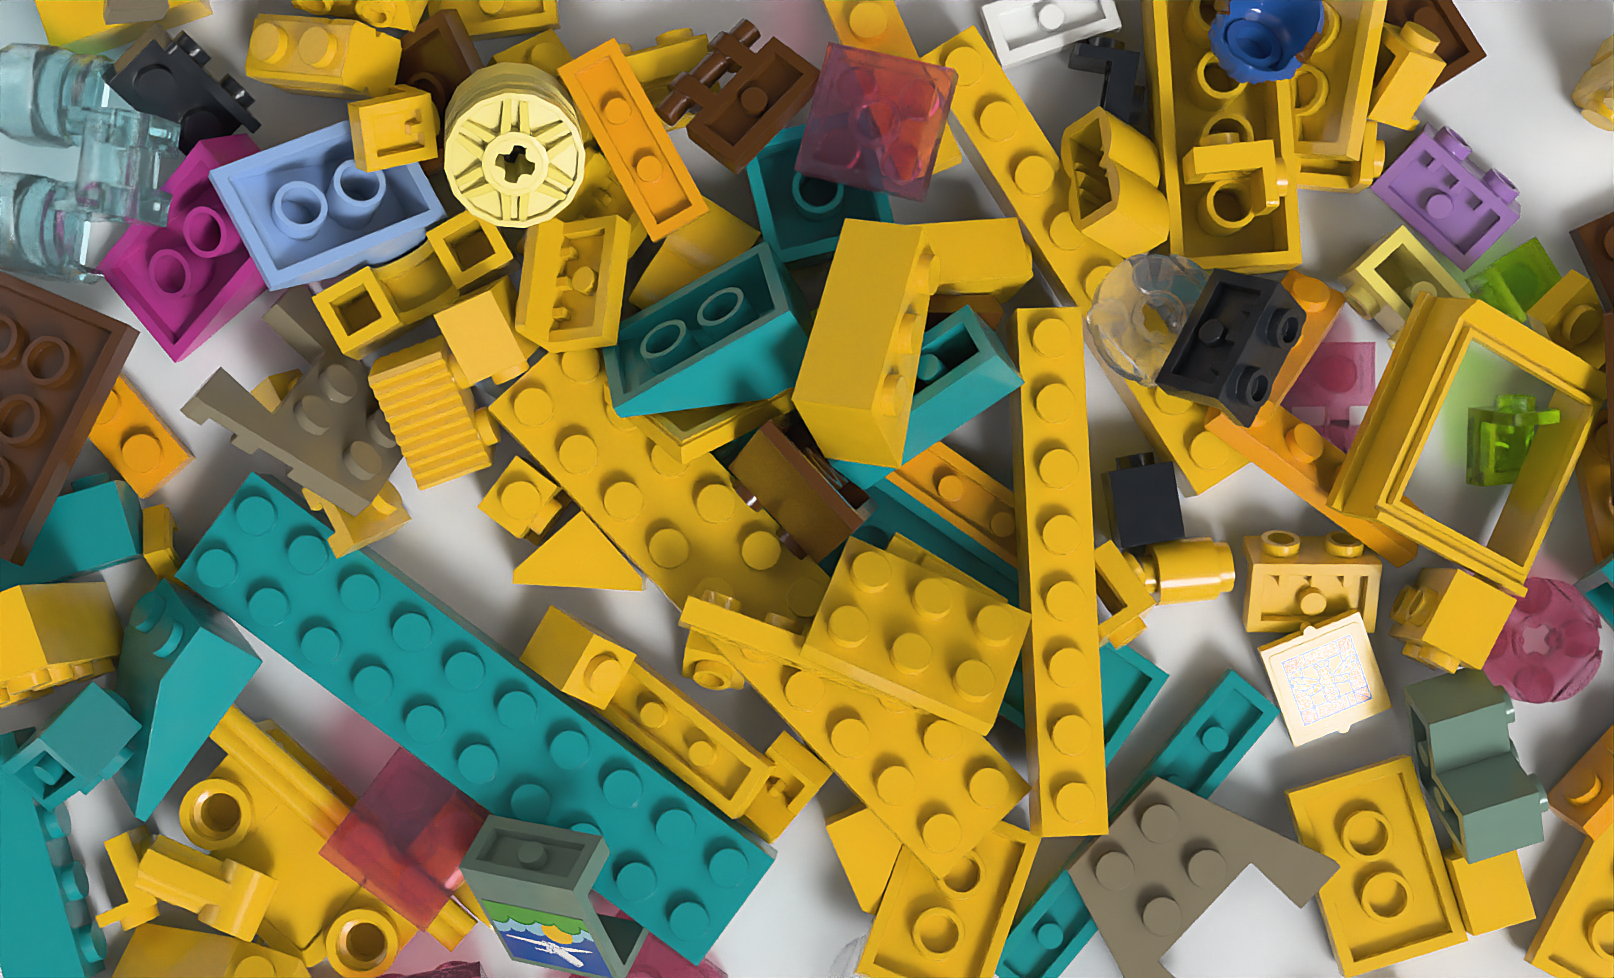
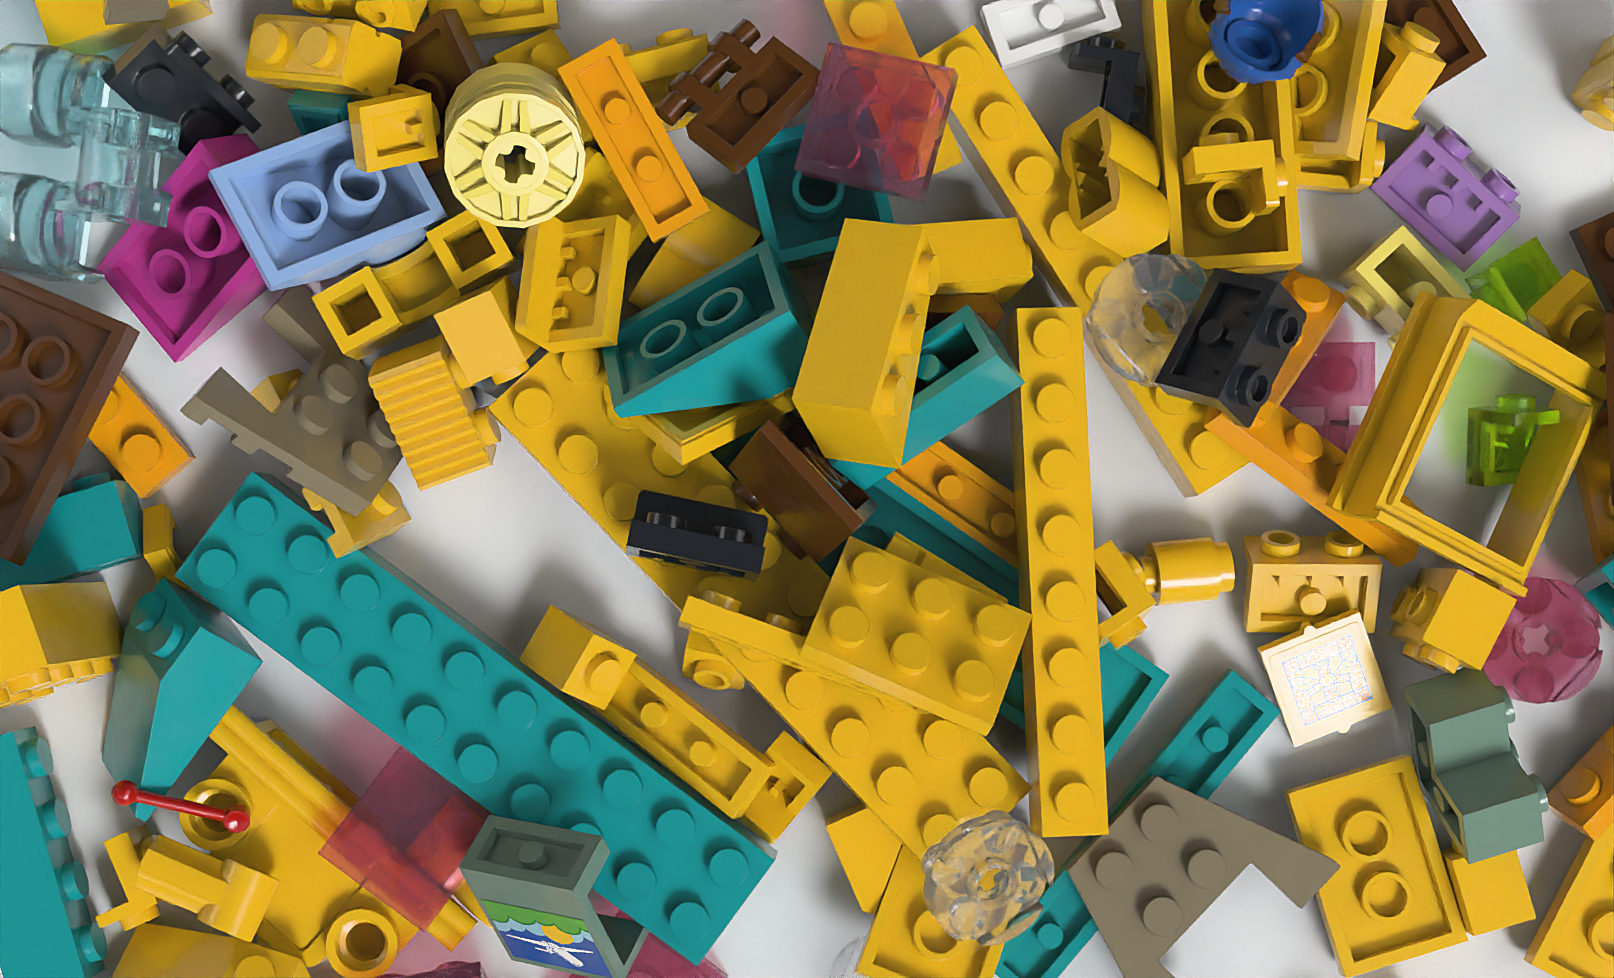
(75, 747): teal brick -> none
(235, 817): none -> red hinge
(318, 109): none -> teal tile
(525, 501): yellow brick -> none
(580, 558): yellow slope -> none
(697, 535): none -> black bracket
(965, 856): none -> clear plate
(1142, 501): black brick -> none

